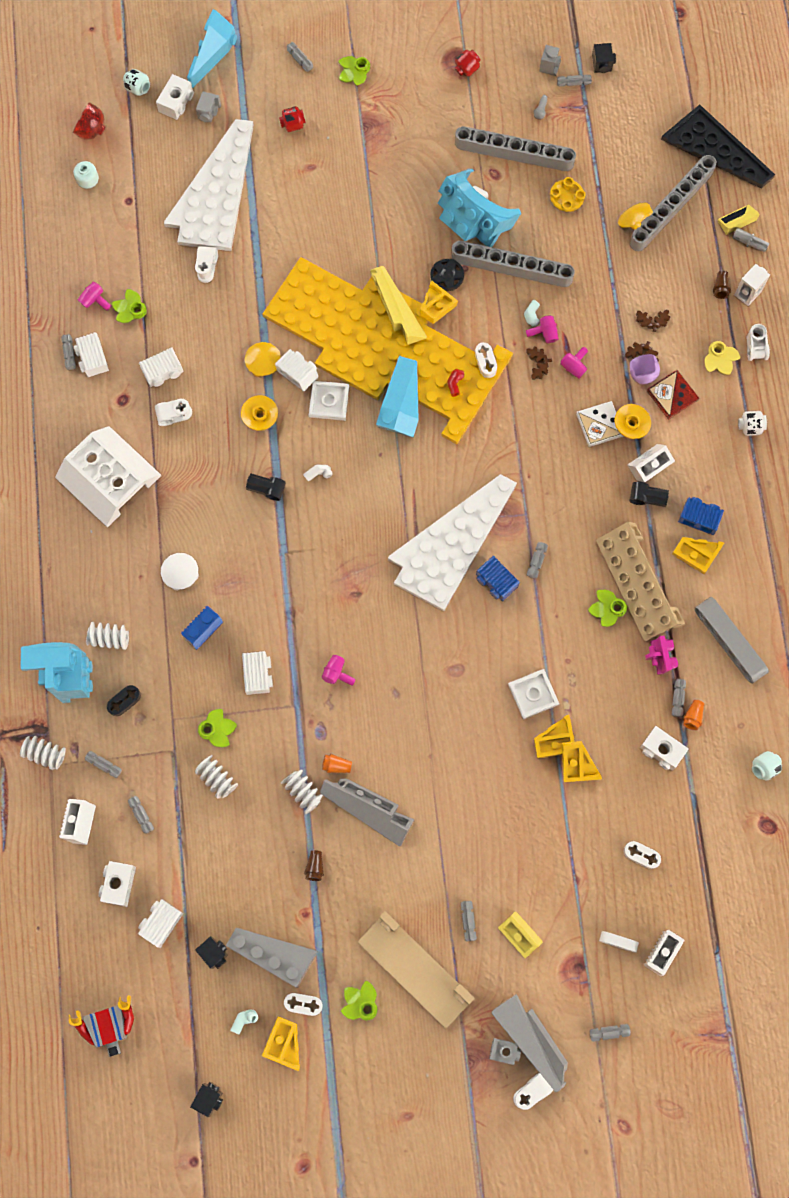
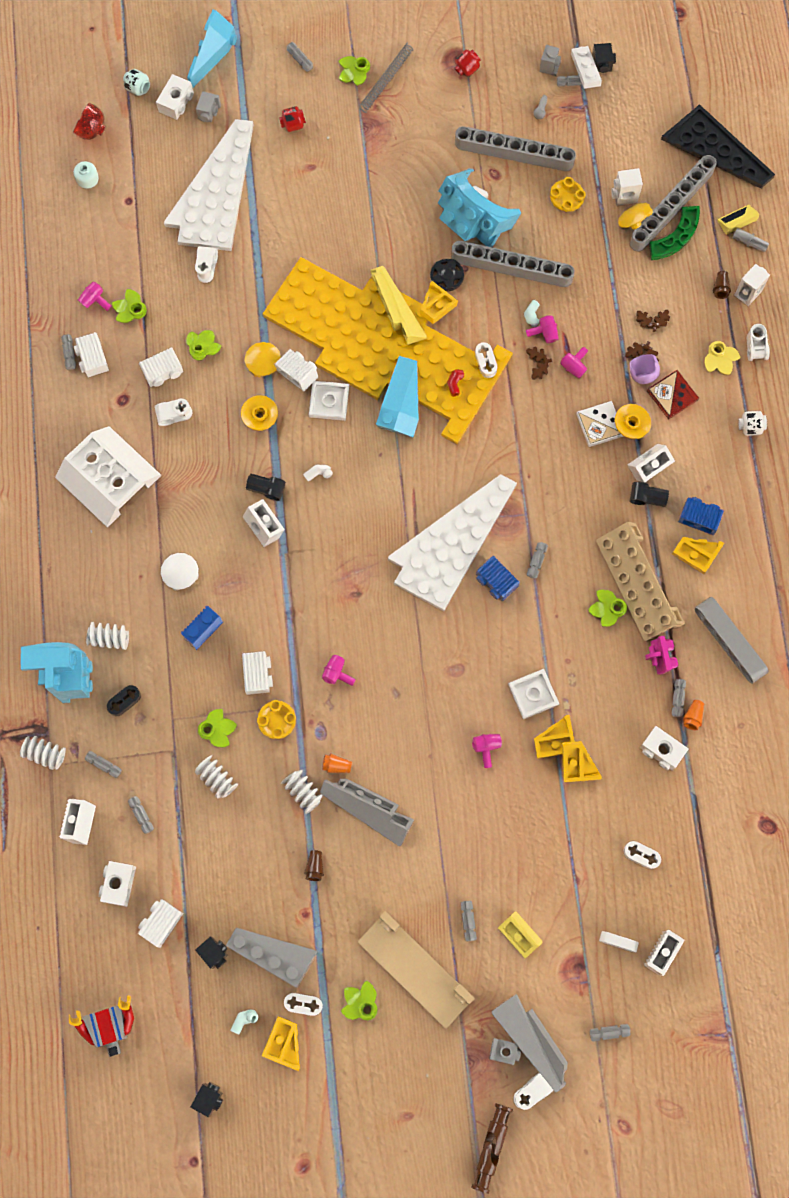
(202, 344): none -> lime plate
(263, 523): none -> white brick
(276, 719): none -> yellow dish
(390, 70): none -> light grey piece
(485, 744): none -> dark pink piece
(490, 1153): none -> reddish brown piece
(586, 67): none -> white plate
(627, 187): none -> white brick
(679, 238): none -> green tile
(766, 765): light aqua head -> none

